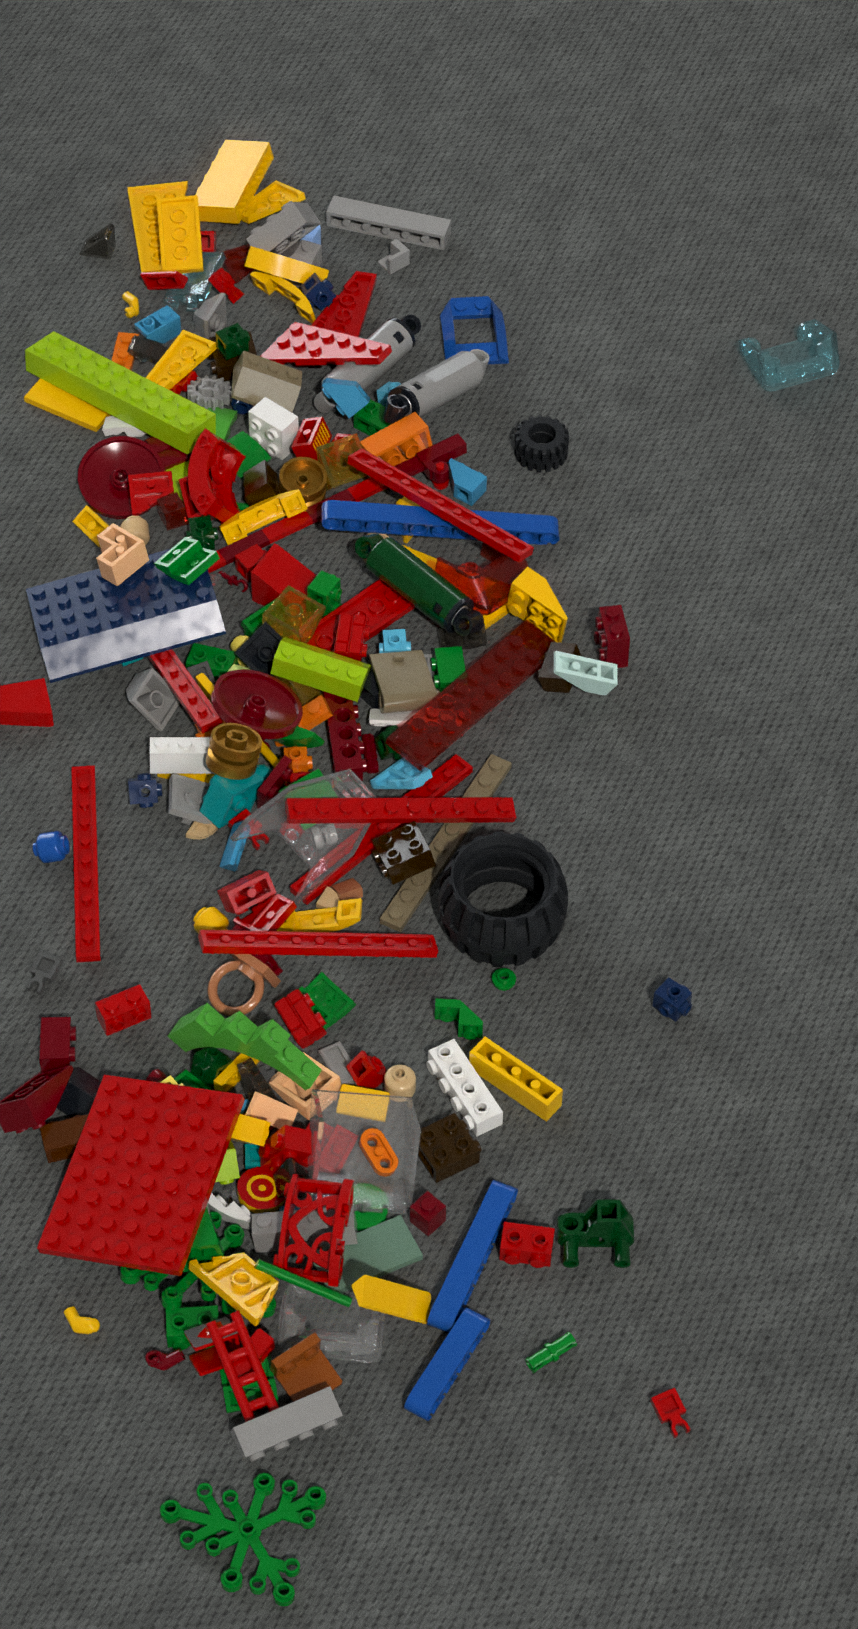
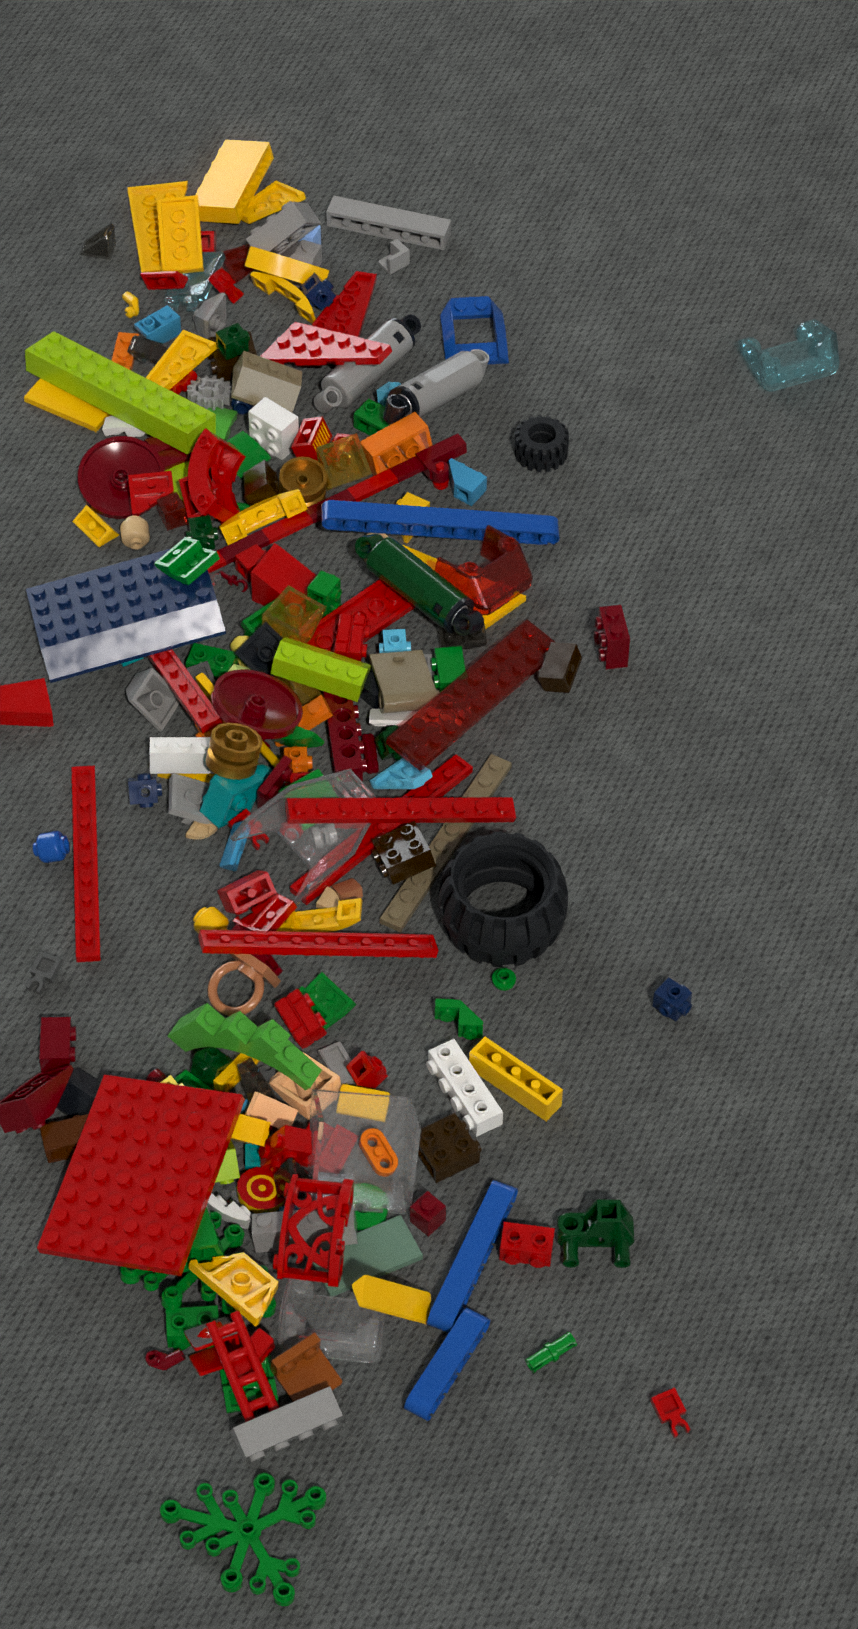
(79, 1324): yellow arm -> none
(120, 554): light nougat brick -> none
(123, 1010): red brick -> none
(303, 1283): green bar -> none
(347, 394): dark azure slope -> none
(400, 1081): tan head -> none
(440, 505): red plate -> none
(534, 601): yellow slope -> none
(586, 673): light aqua slope -> none

